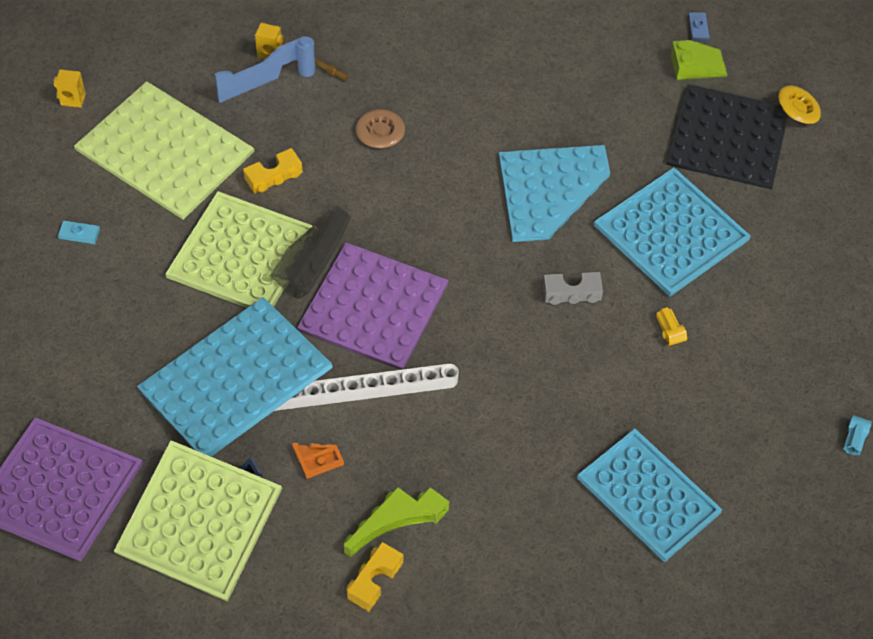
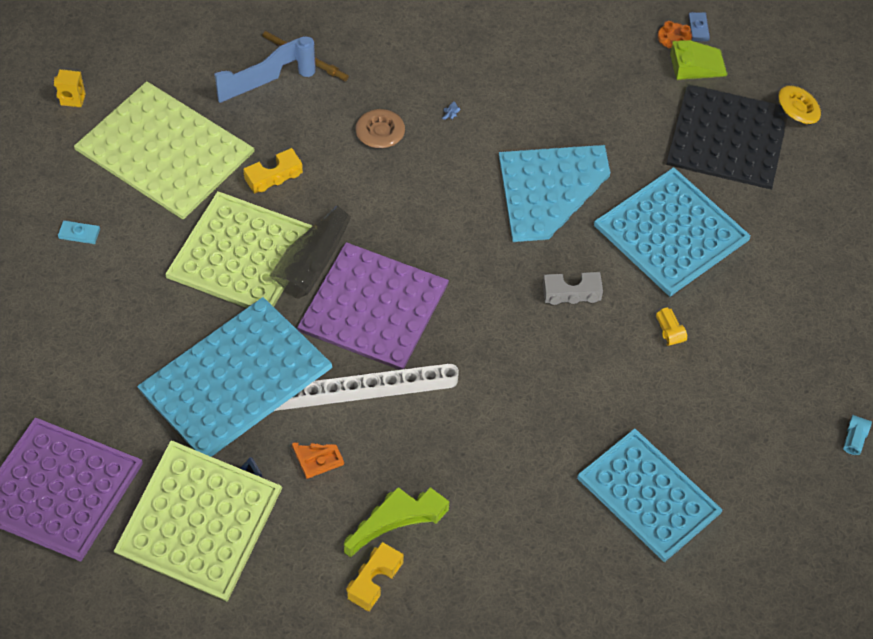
(267, 40): yellow brick -> none
(451, 111): none -> medium blue plant
(673, 32): none -> orange dish

